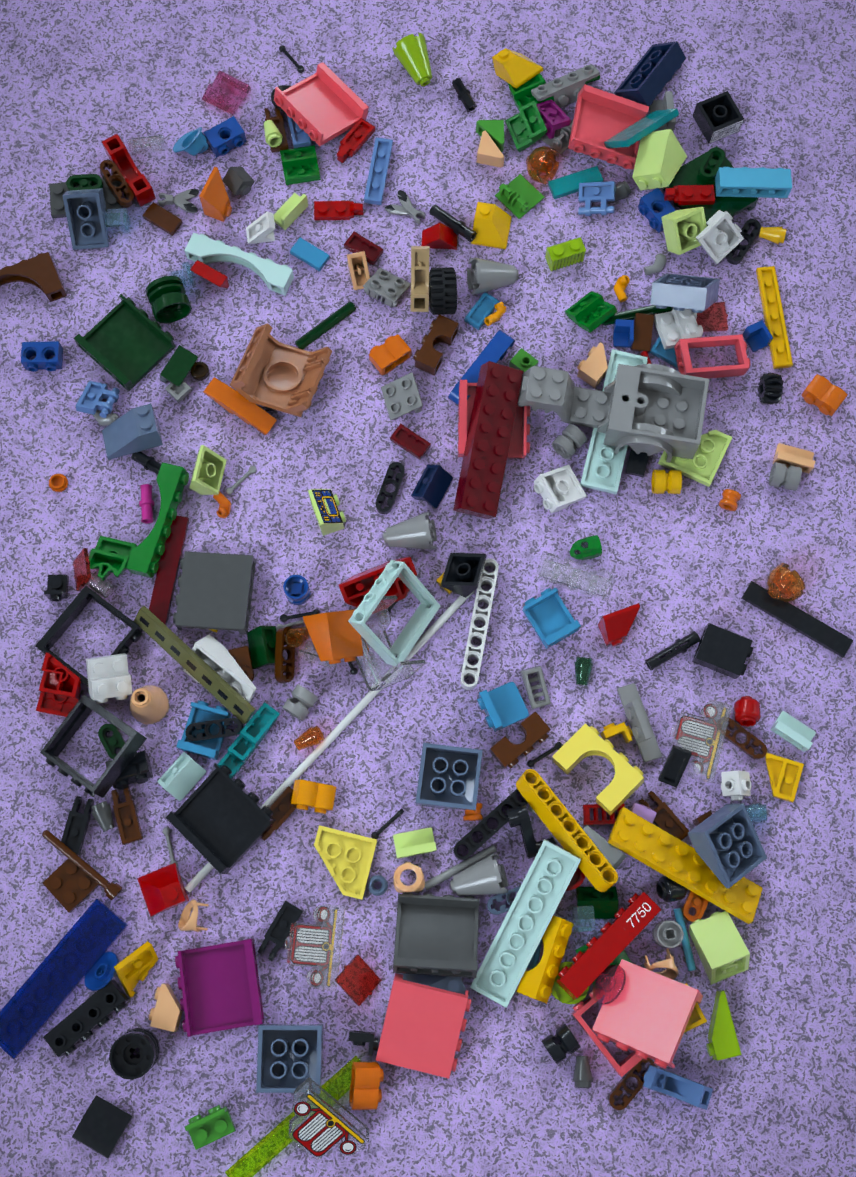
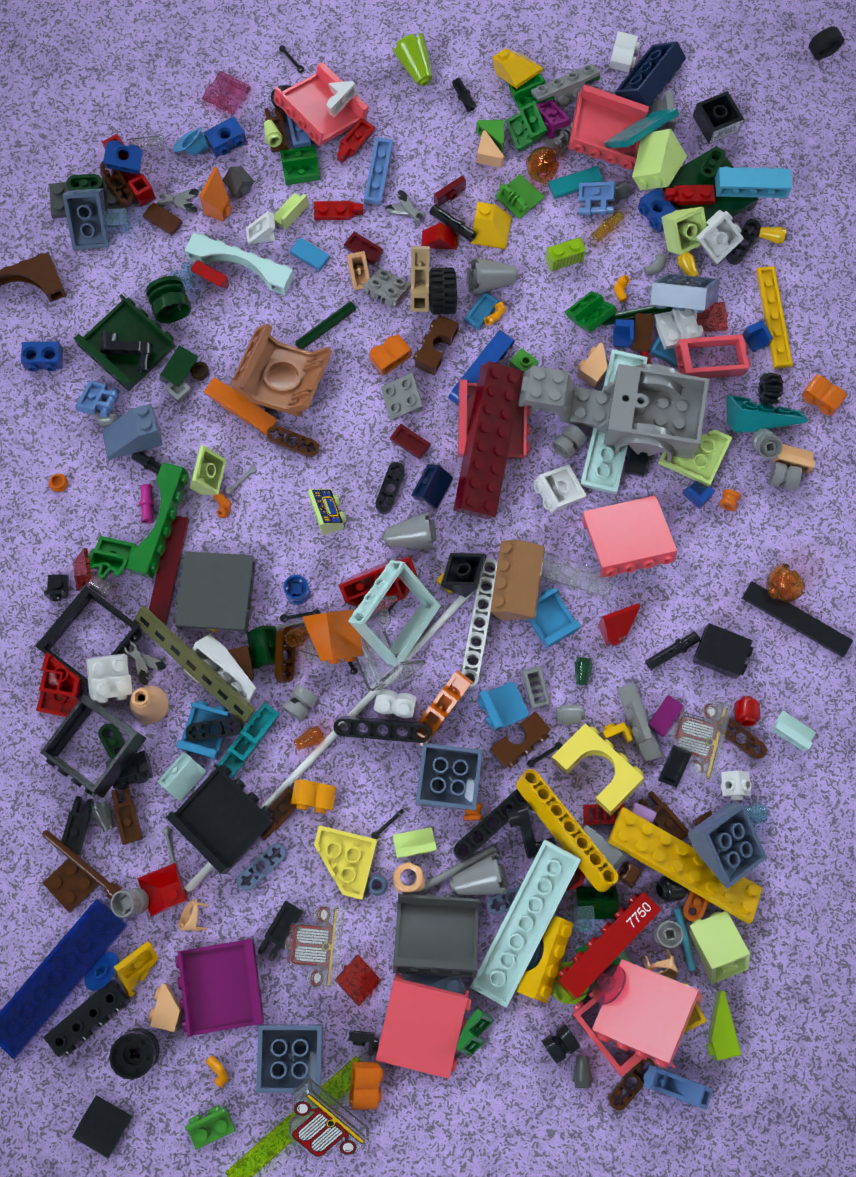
(111, 346): none -> black beam
(129, 902): none -> light grey wheel
(130, 165): none -> blue brick
(142, 661): none -> light grey piece
(219, 1069): none -> light orange arm
(254, 881): none -> sand blue beam
(278, 441): none -> reddish brown beam
(343, 93): none -> white slope
(373, 732): none -> black beam
(391, 702): none -> white brick
(444, 703): none -> orange slope
(450, 191): none -> dark red plate
(470, 1037): none -> green slope
(517, 580): none -> medium nougat slope
(570, 714): none -> light grey brick
(586, 548): green rock -> none
(607, 225): none -> clear yellow pin
(623, 51): none -> white brick
(628, 874): none -> reddish brown leg
(630, 536): none -> coral panel
(665, 716): none -> magenta tile
(667, 482): yellow wheel -> none
(687, 264): none -> yellow cone
(698, 494): none -> blue panel
(750, 417): none -> teal wedge
(766, 443): none -> light grey wheel
(783, 776): yellow wing -> none
(826, 43): none -> black tyre

